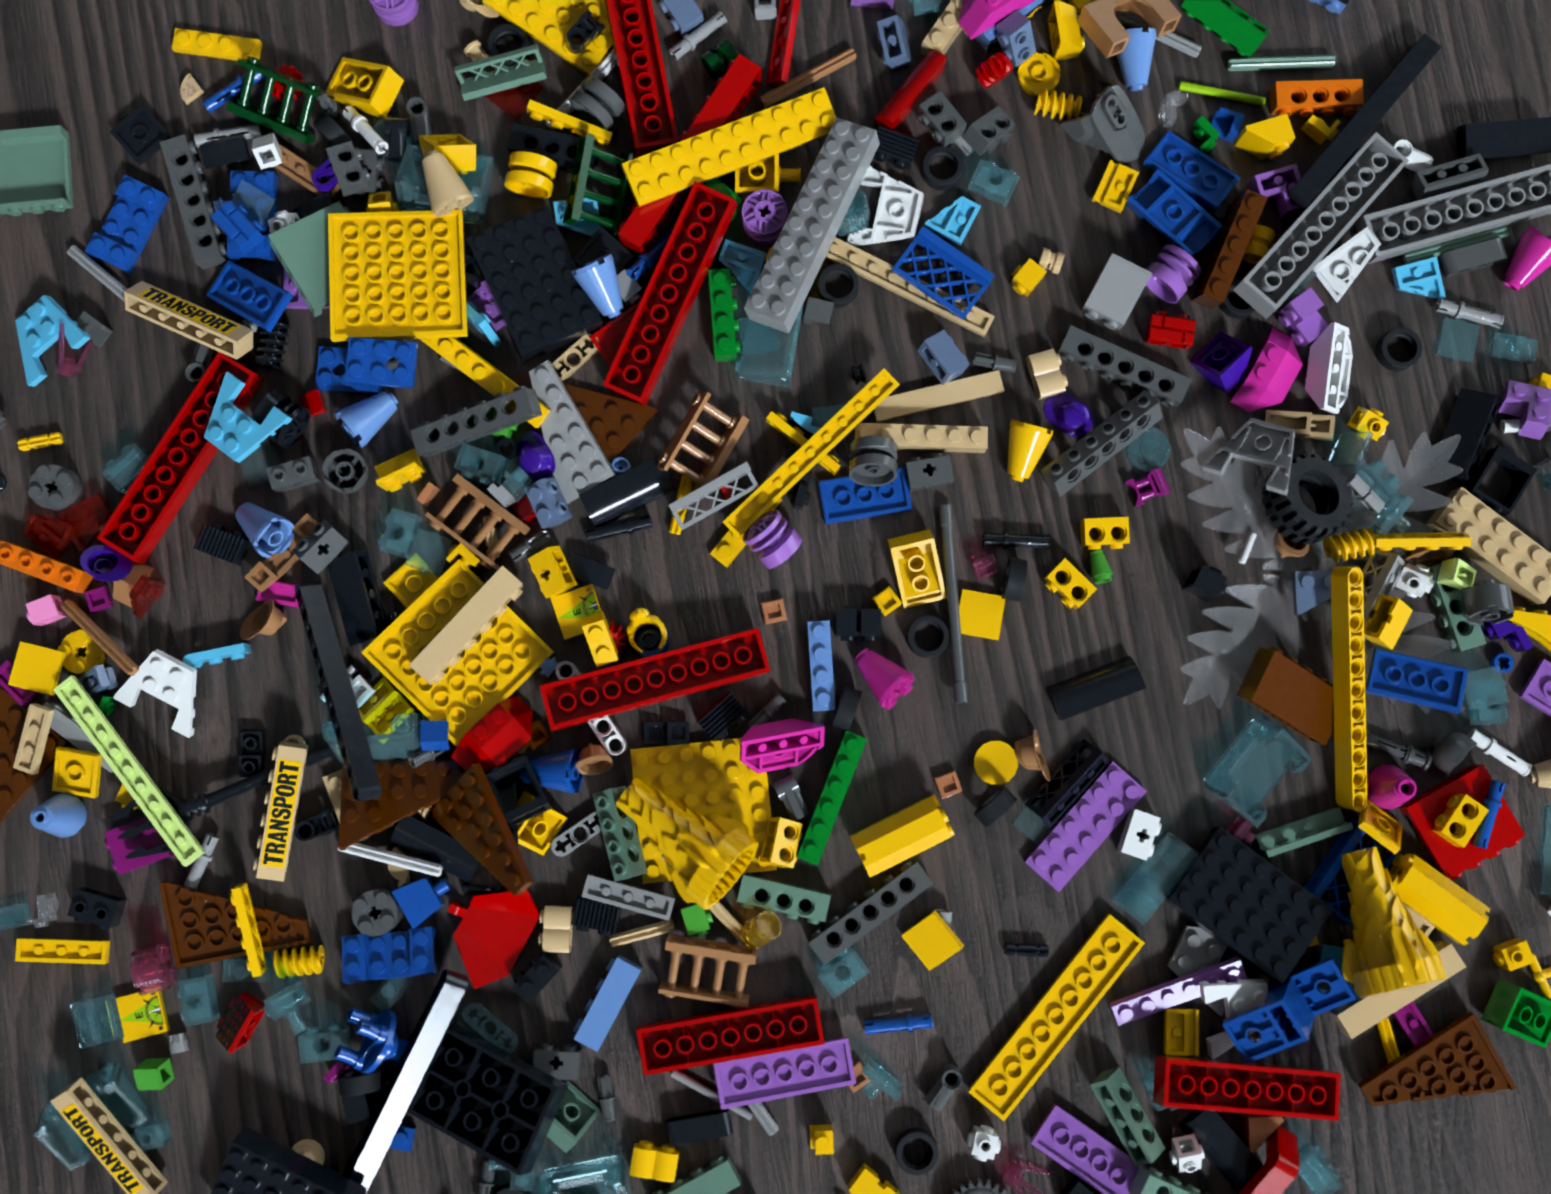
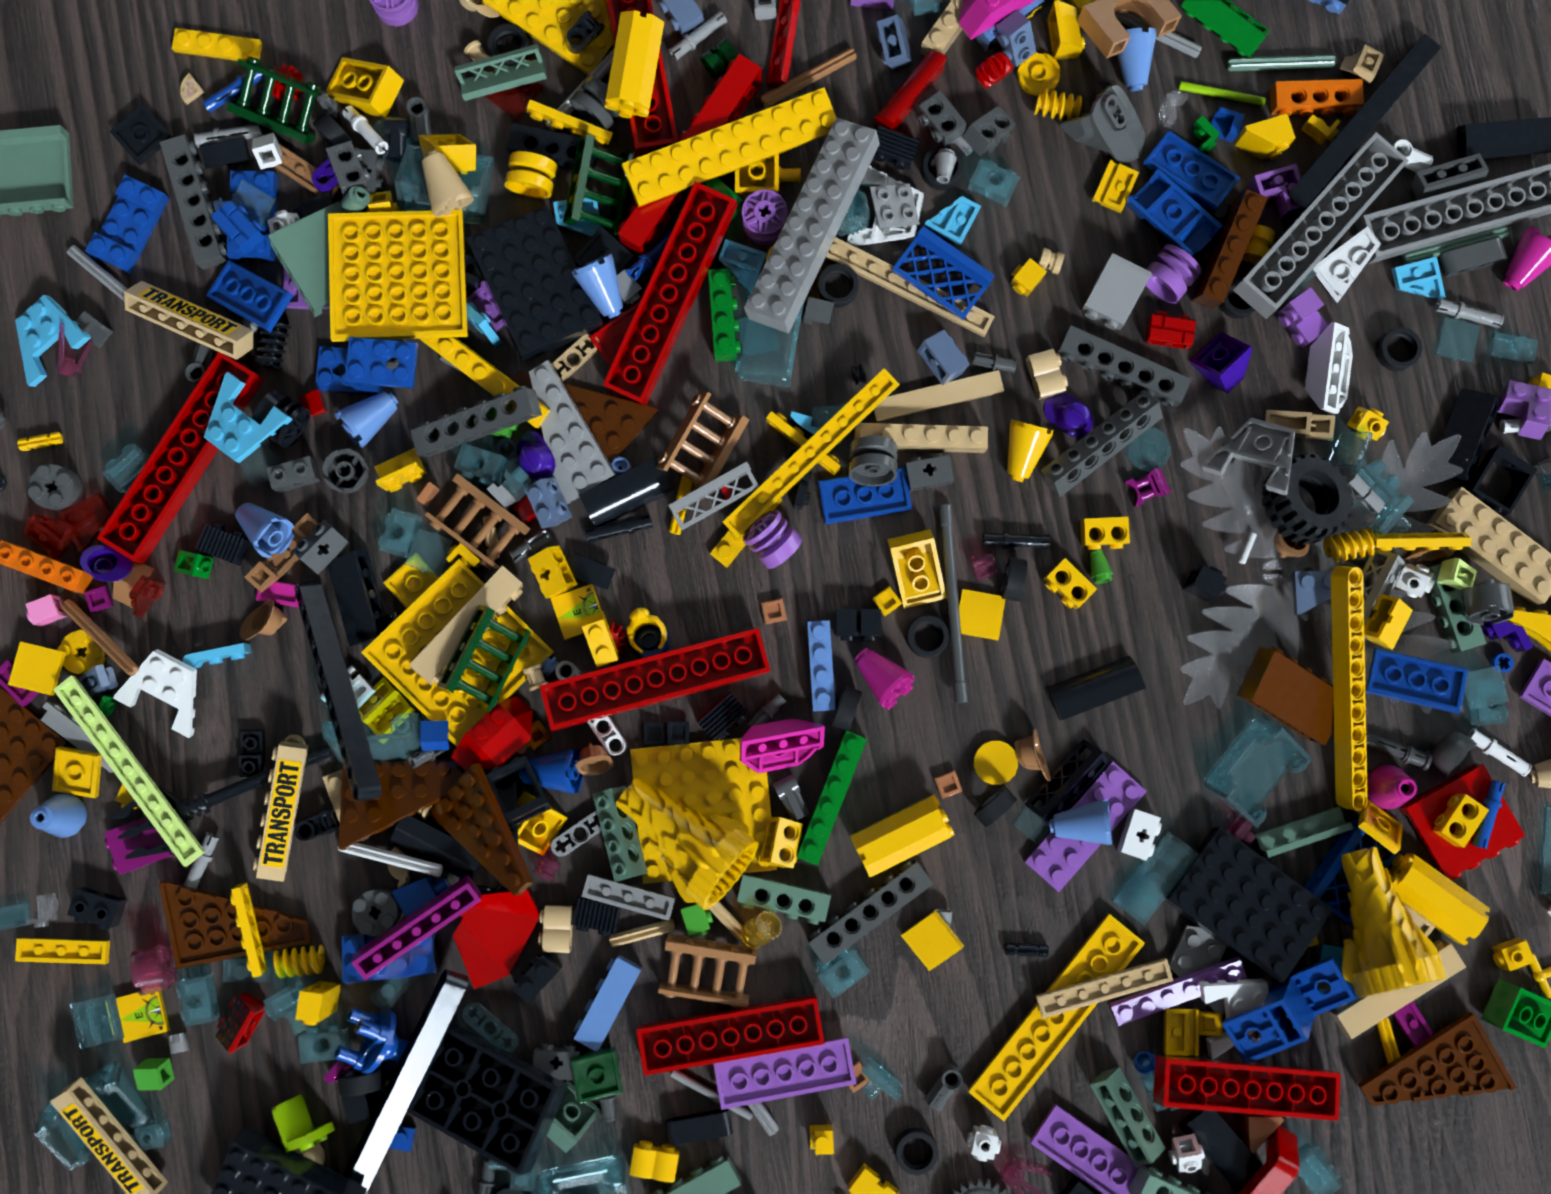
(33, 738): tan plate -> none
(193, 564): none -> green bracket
(296, 1125): none -> lime bracket
(317, 1002): none -> yellow brick
(355, 200): none -> sand green brick
(416, 927): none -> magenta brick
(463, 653): none -> dark green fence
(535, 677): none -> tan bush
(547, 868): none -> clear pink wheel
(596, 1075): none -> dark green plate
(634, 64): none -> yellow brick
(894, 206): none -> light grey hinge
(898, 1024): blue pin -> none
(945, 163): none -> light grey cone
(1084, 823): none -> medium blue cone
(1104, 988): none -> tan tile
(1142, 1057): none -> blue plate
(1210, 1023): none -> yellow tile
(1269, 373): dark pink wedge -> none
(1363, 64): none -> tan slope

